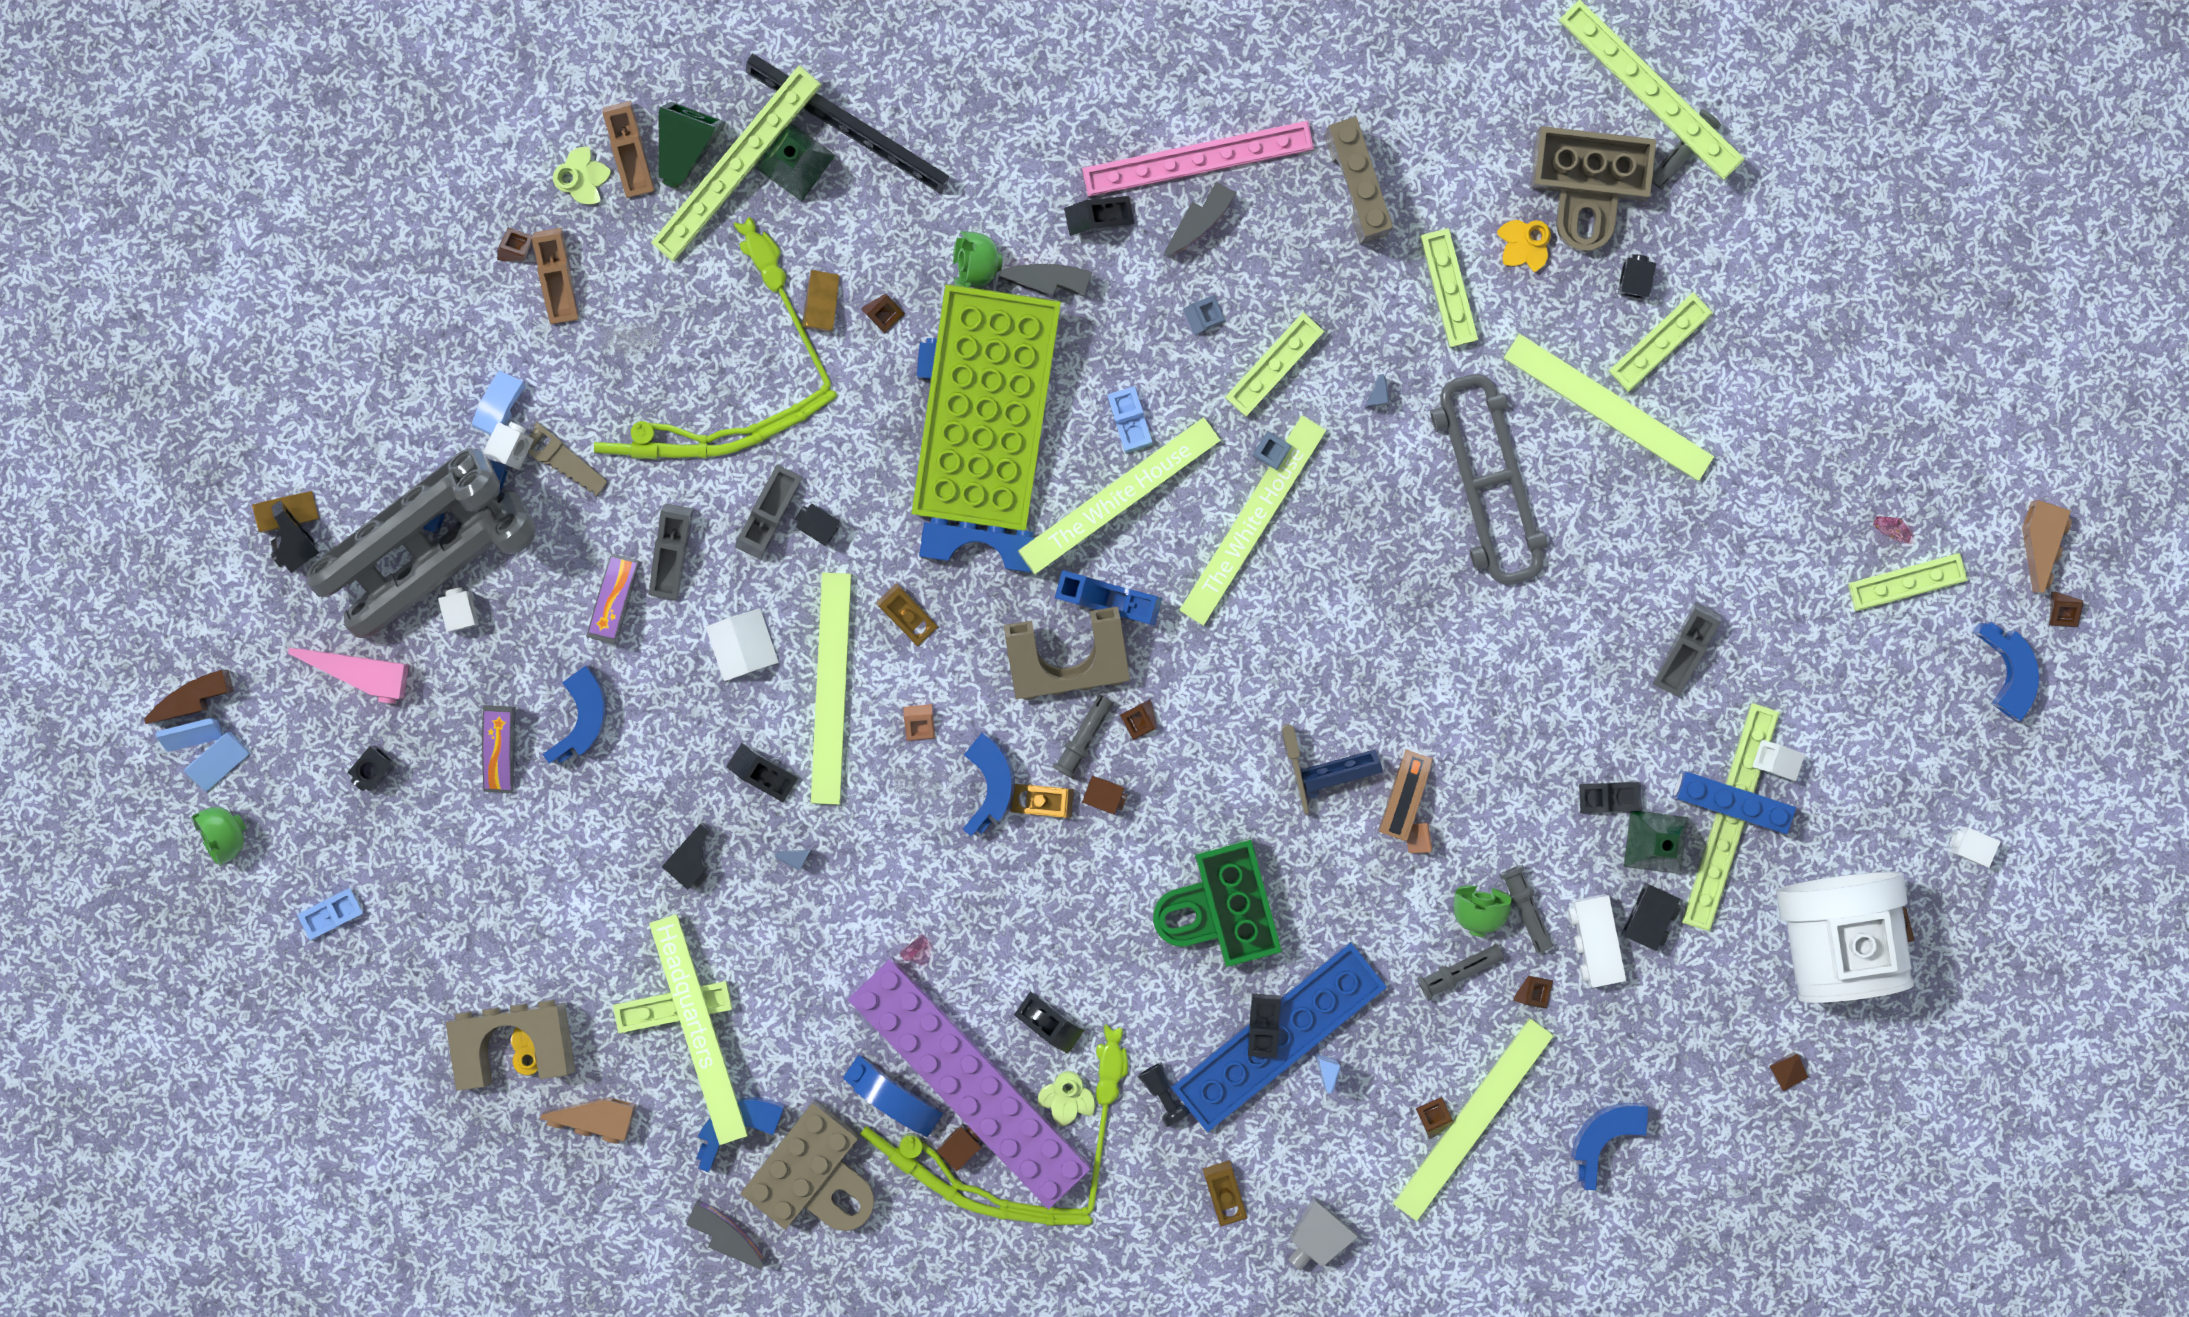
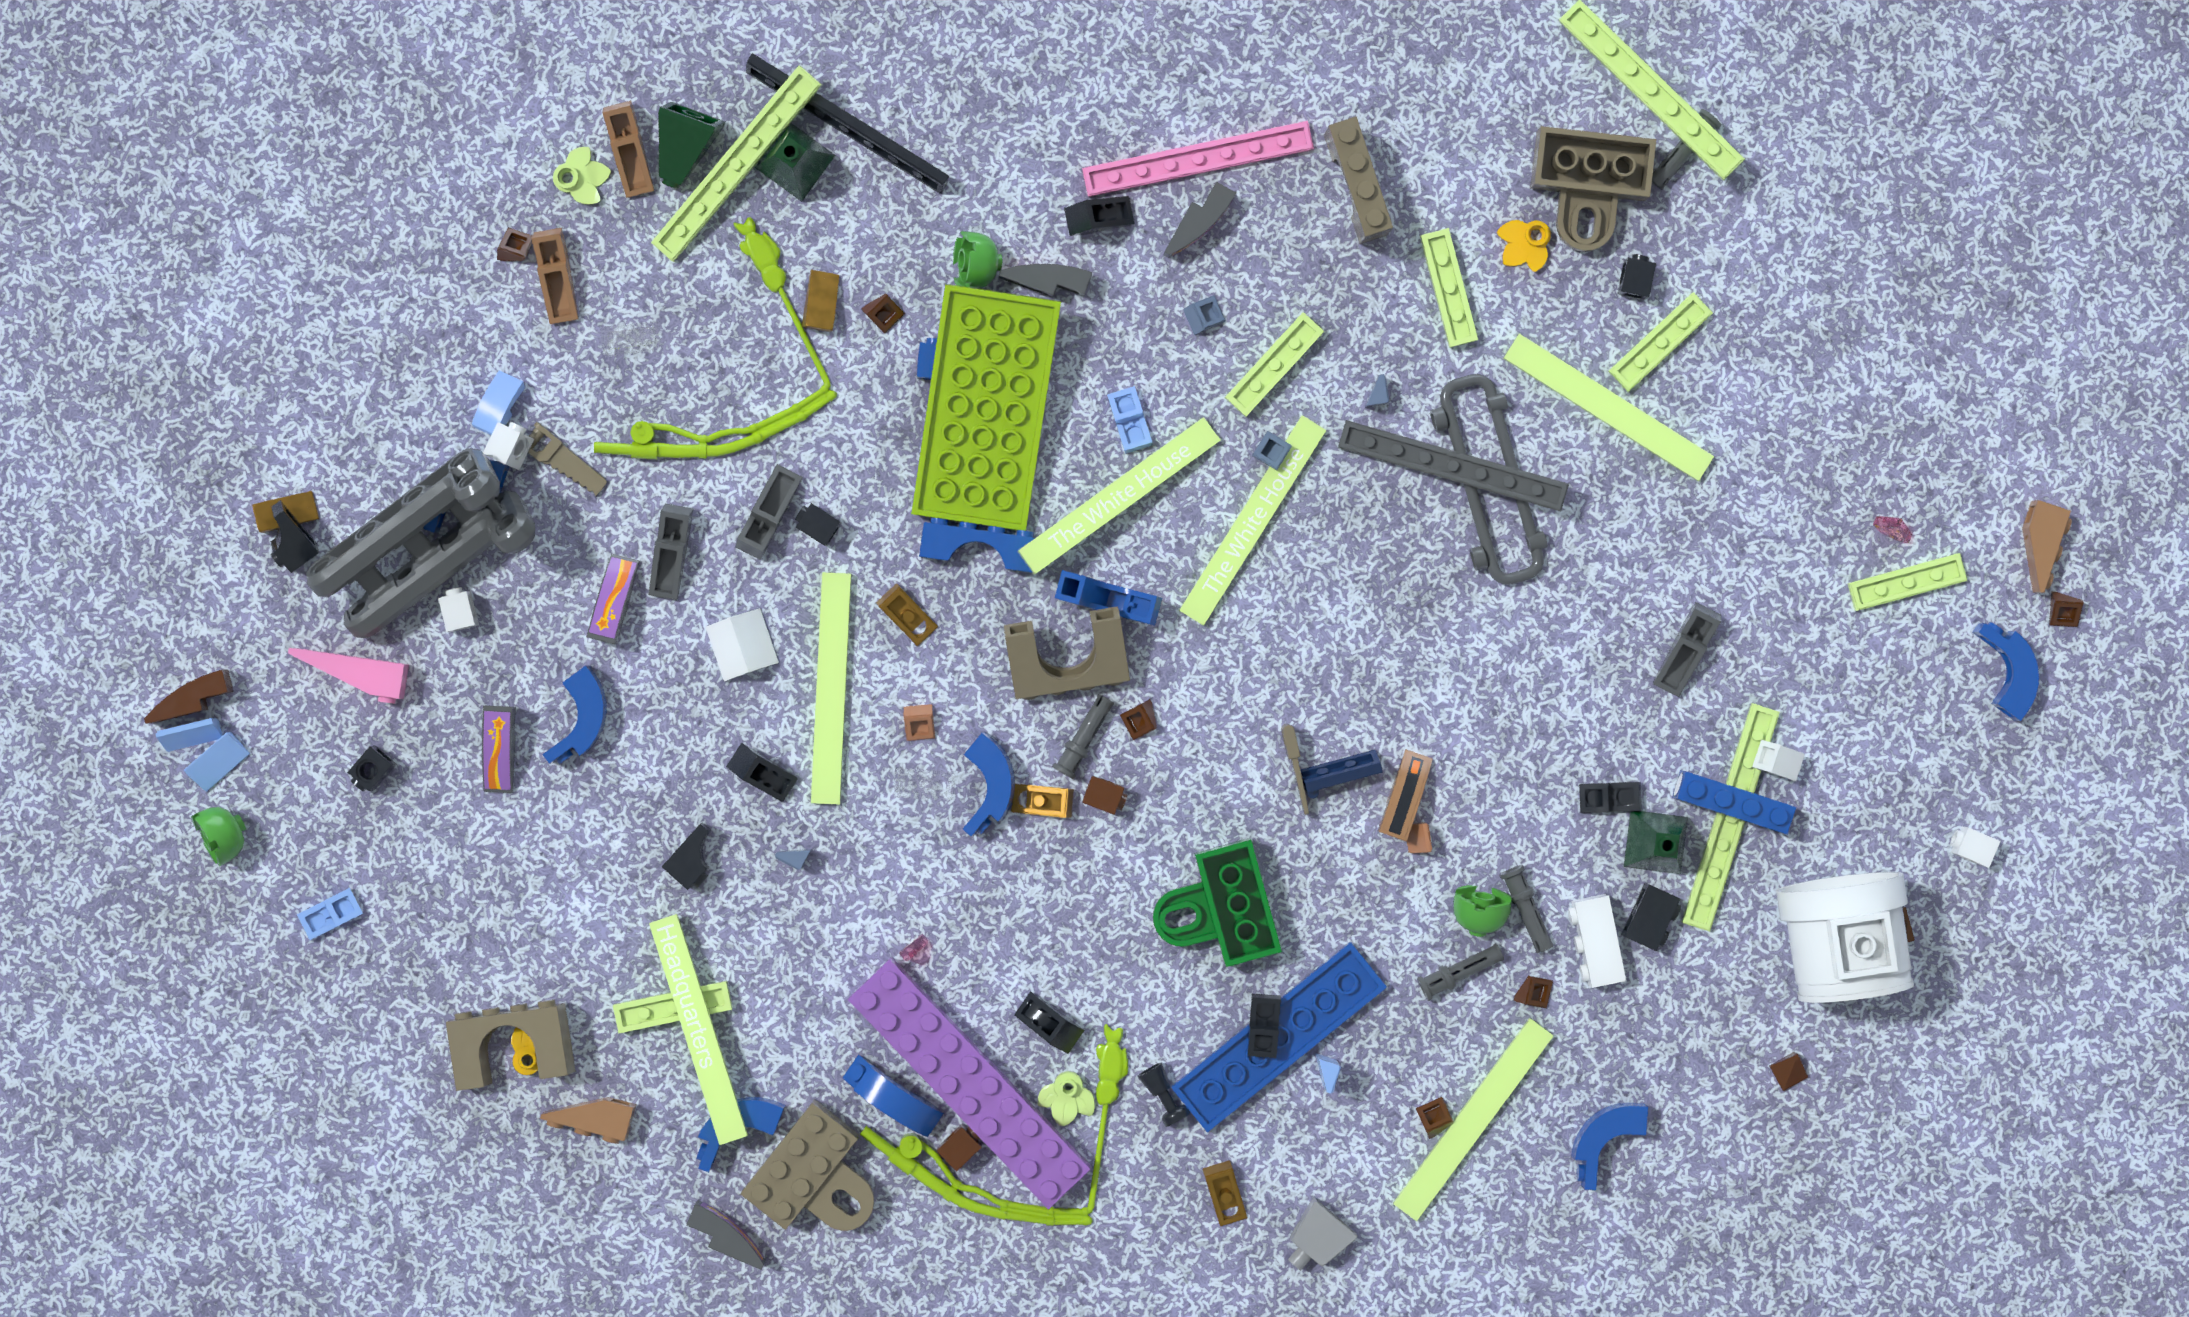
(1453, 465): none -> dark grey tile

